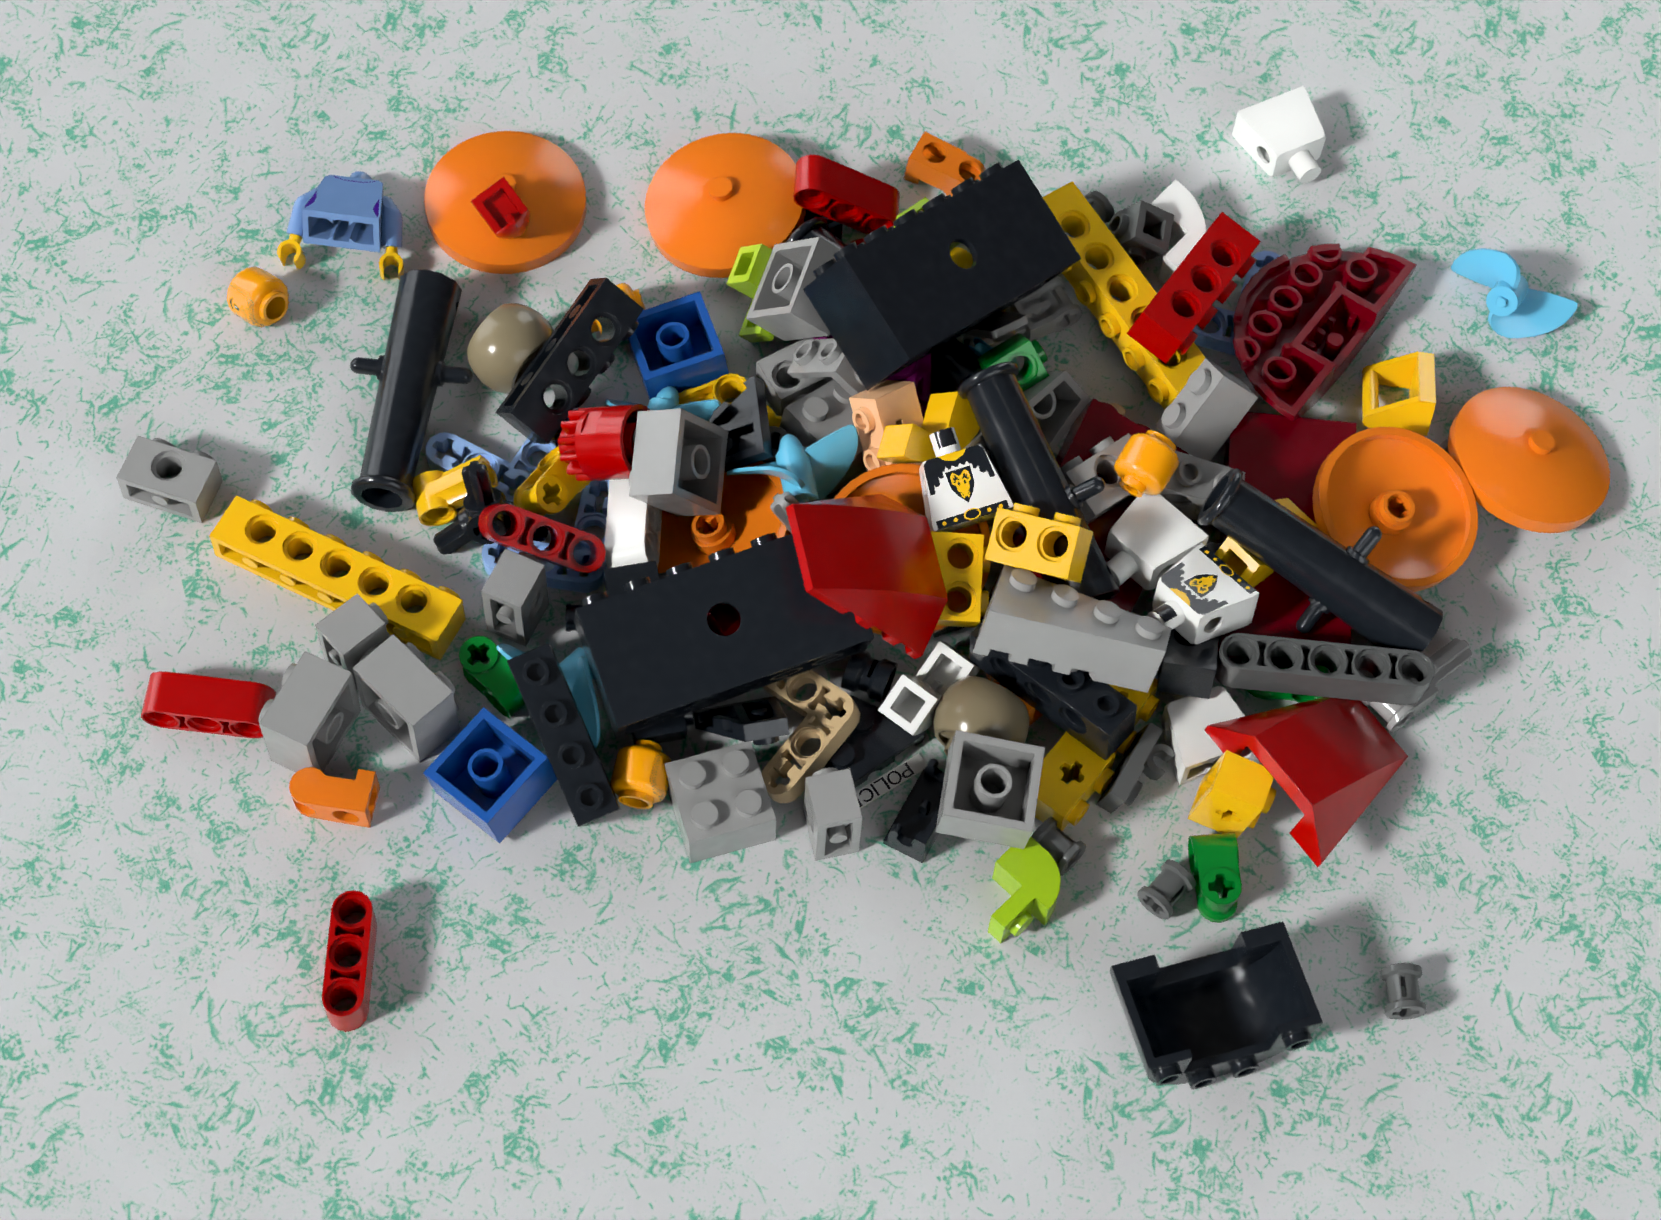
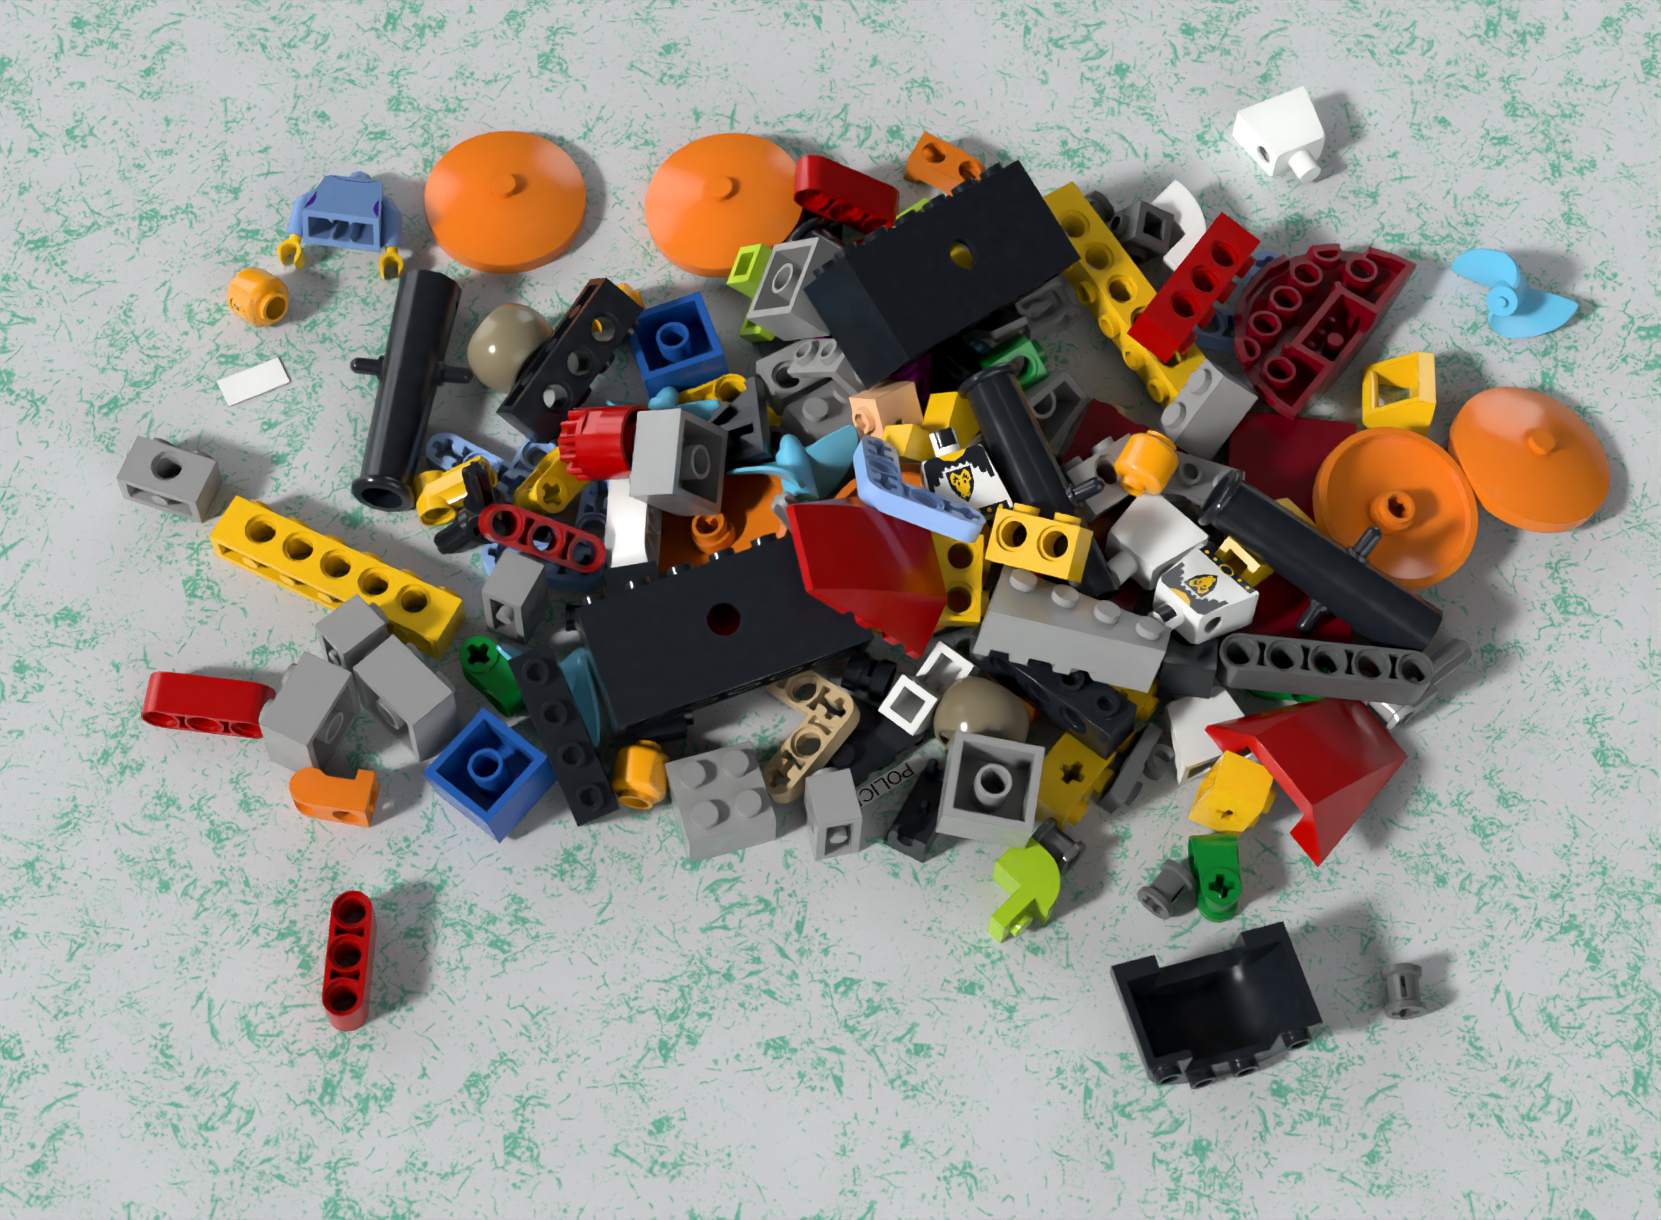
(253, 381): none -> white sticker
(502, 210): red plate -> none
(745, 721): black wing -> none
(882, 488): none -> light blue beam

